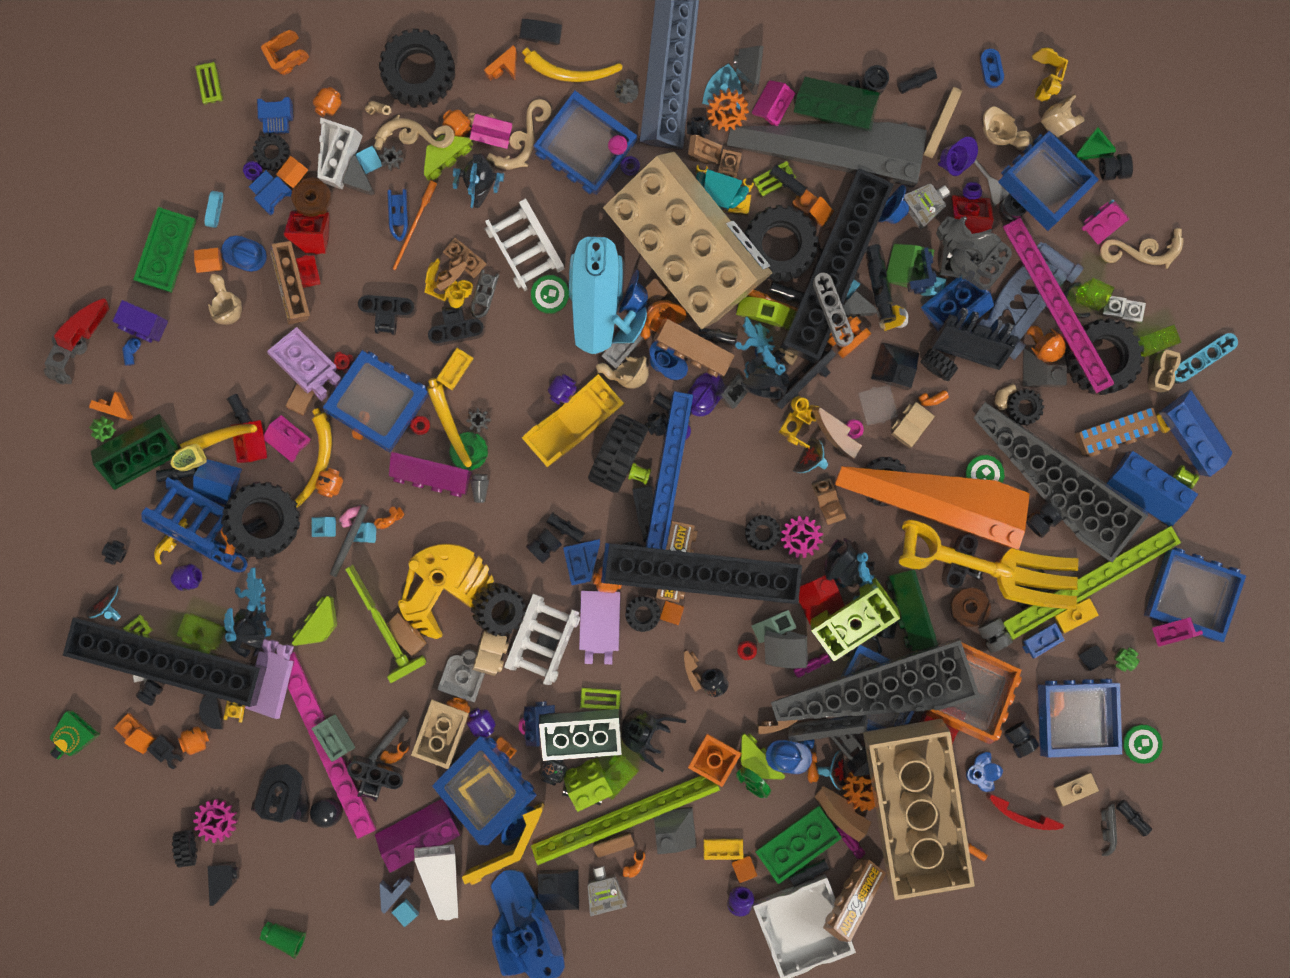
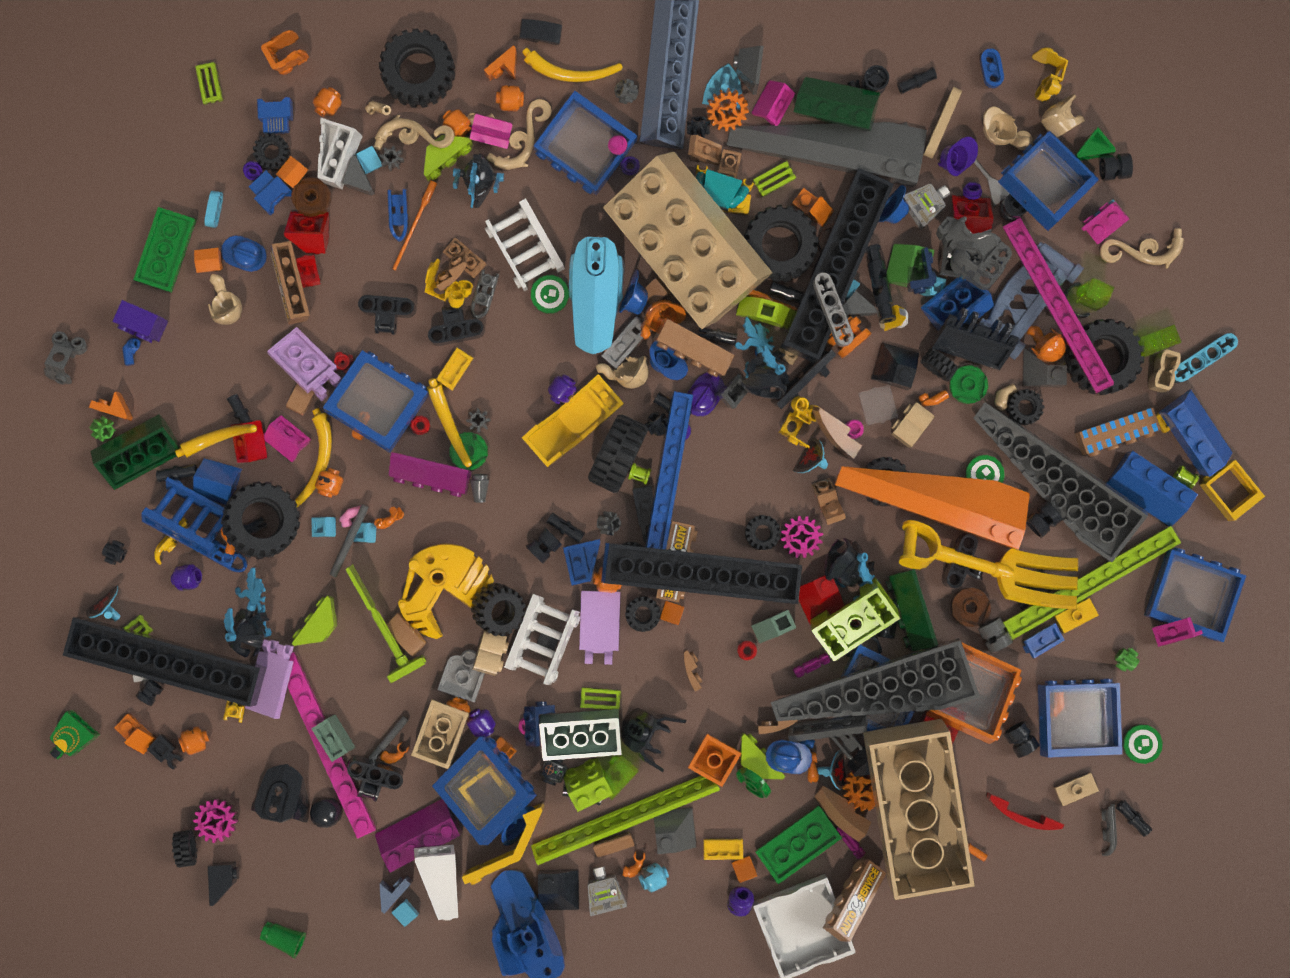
(81, 324): red slope -> none
(188, 458): rock -> none
(210, 712): black tile -> none
(212, 632): clear neon green brick -> none
(510, 98): none -> orange head
(608, 523): none -> dark grey gear
(630, 326): medium azure shield -> none
(653, 877): none -> medium azure head
(714, 682): black head -> none
(748, 245): white sticker -> none
(786, 651): dark grey slope -> none
(788, 180): black pin -> none
(809, 872): black pin -> none
(968, 384): none -> green tile
(986, 771): blue plate -> none
(1093, 657): black slope -> none
(1125, 309): white slope -> none
(1254, 496): none -> yellow window

